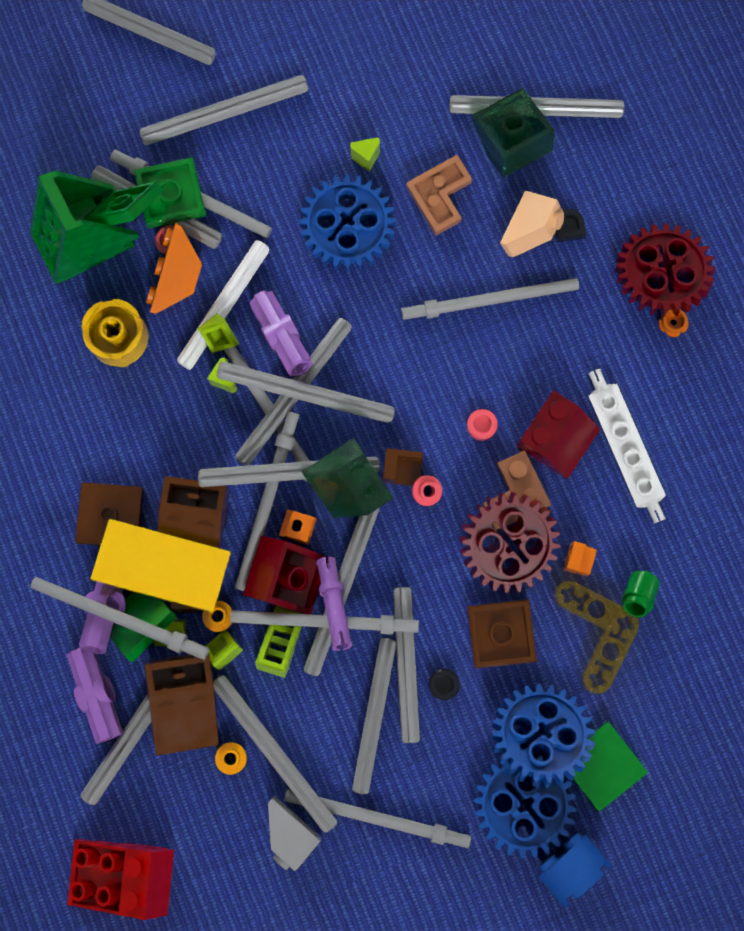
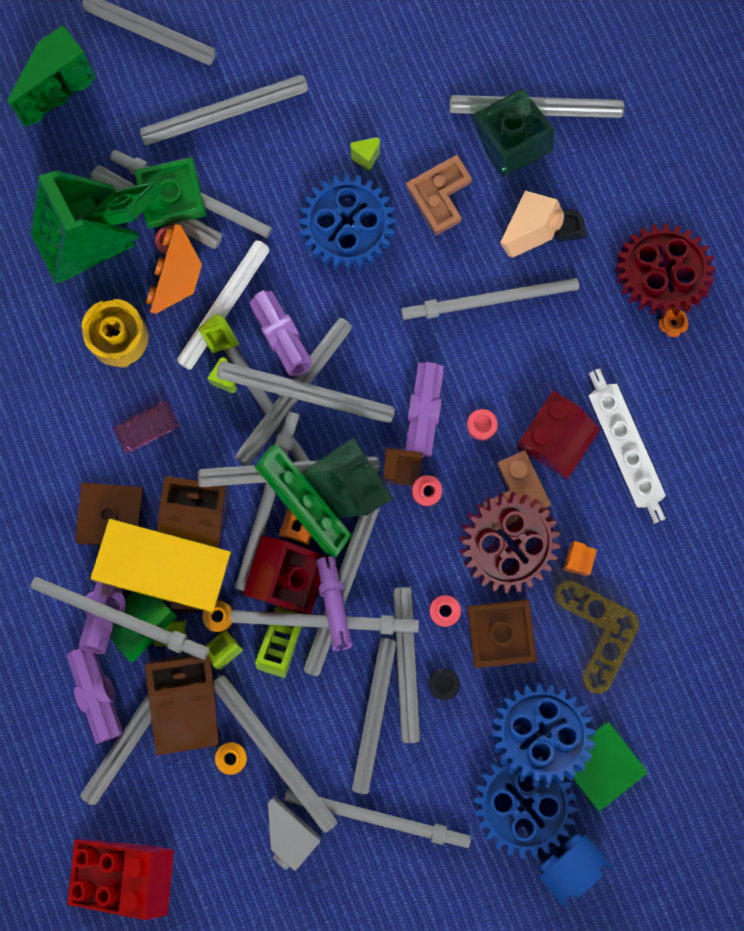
(50, 77): none -> green slope
(145, 427): none -> clear pink tile
(303, 500): none -> green tile
(425, 408): none -> medium lavender piece
(438, 618): none -> coral plate
(640, 593): green brick -> none

